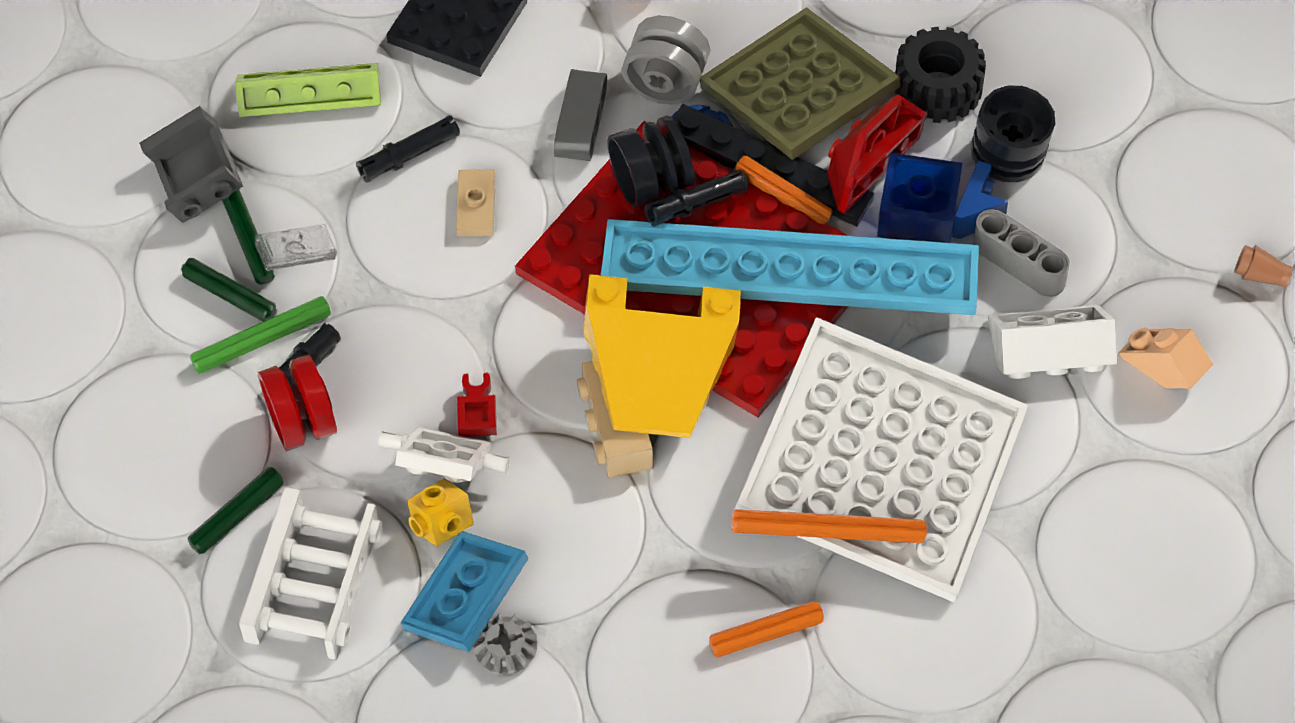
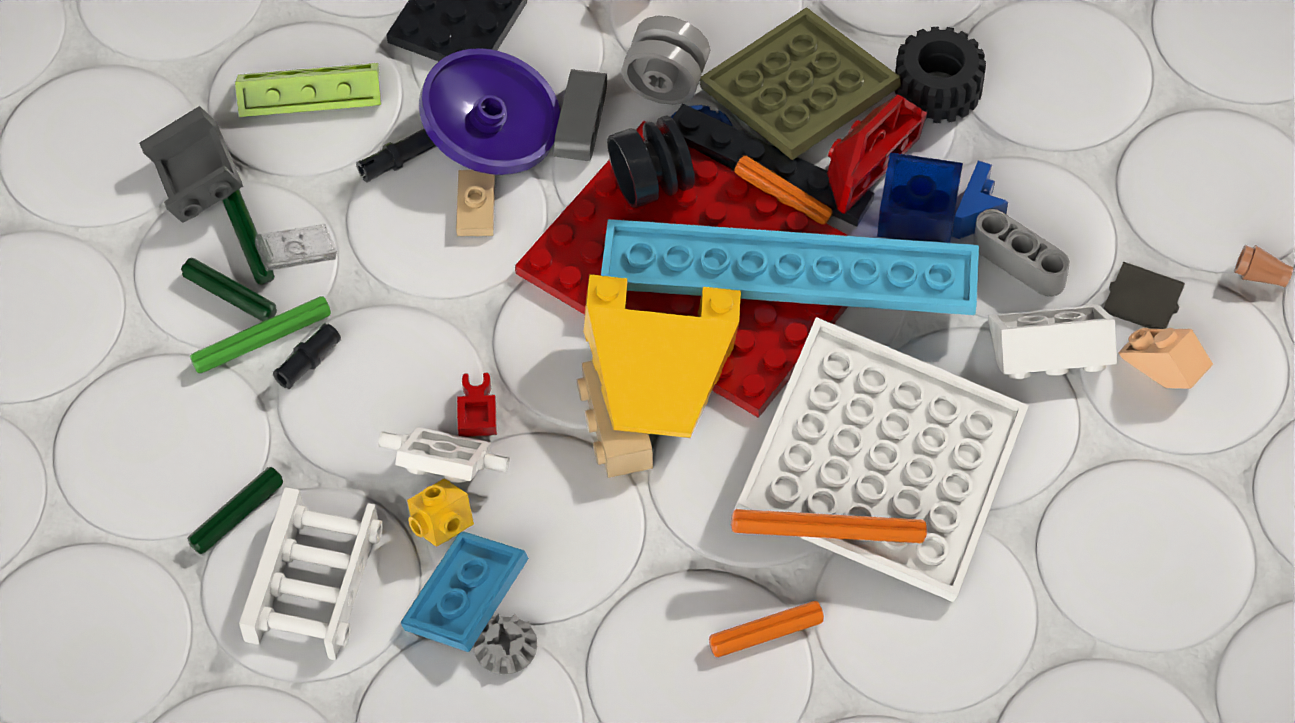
(303, 400): red wheel -> none
(489, 111): none -> dark purple dish
(683, 202): black pin -> none
(1013, 132): black wheel -> none
(1143, 297): none -> clear smoke piece

